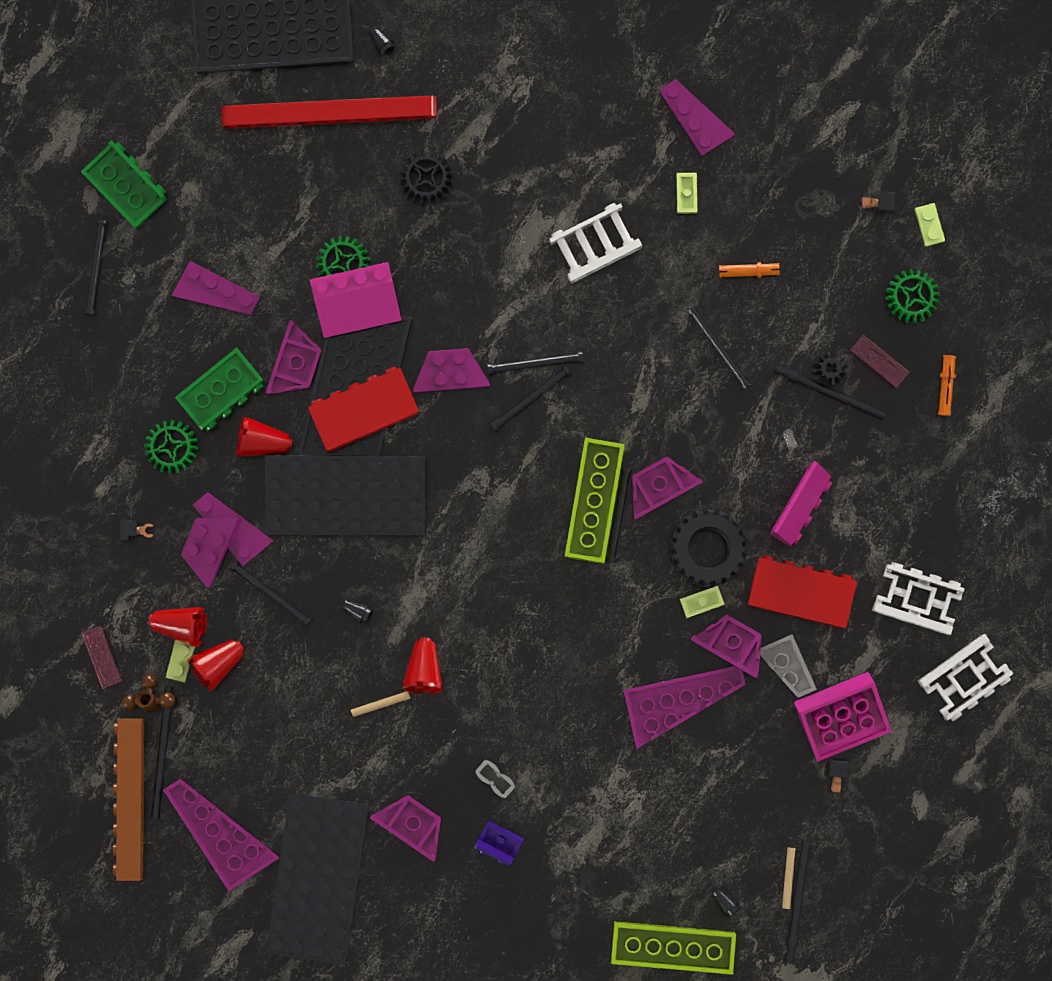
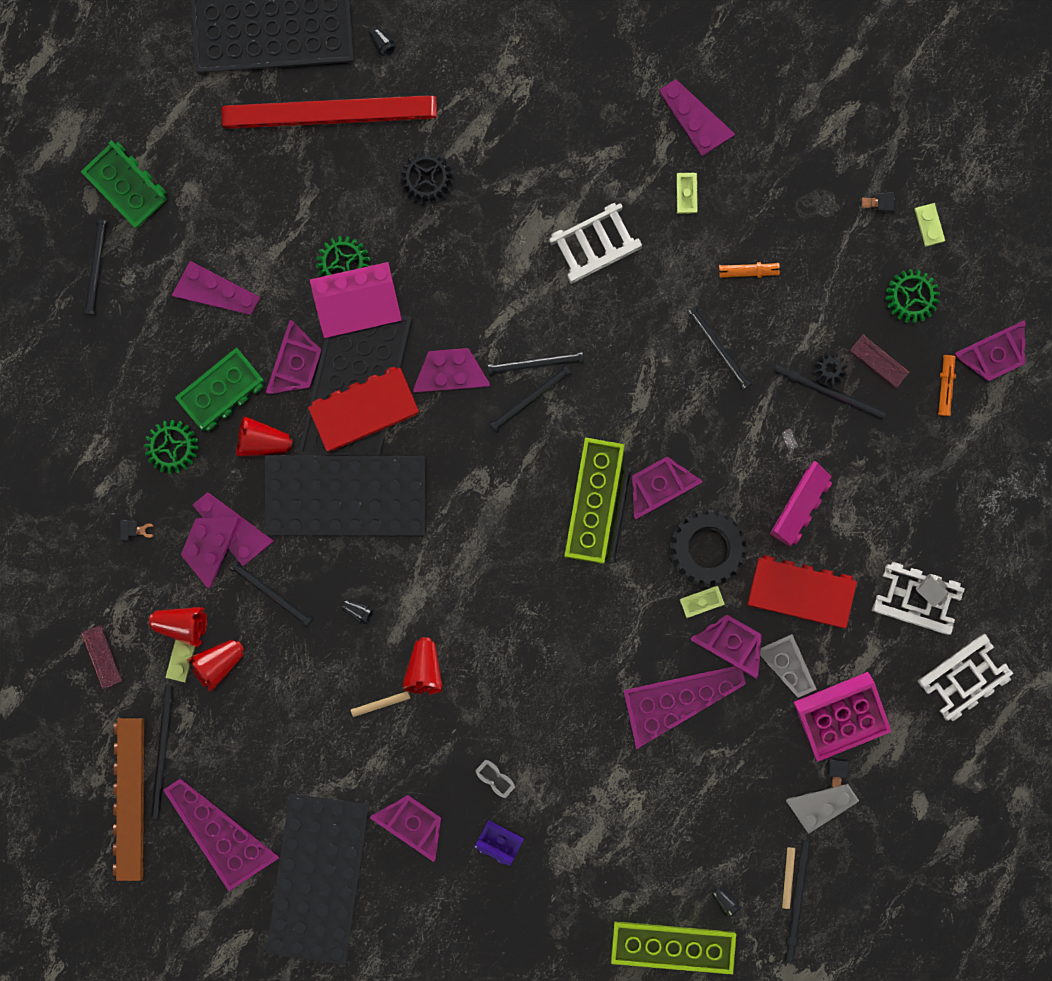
(149, 682): reddish brown piece -> none
(820, 807): none -> light grey wing
(933, 590): none -> light grey brick
(996, 353): none -> magenta wing

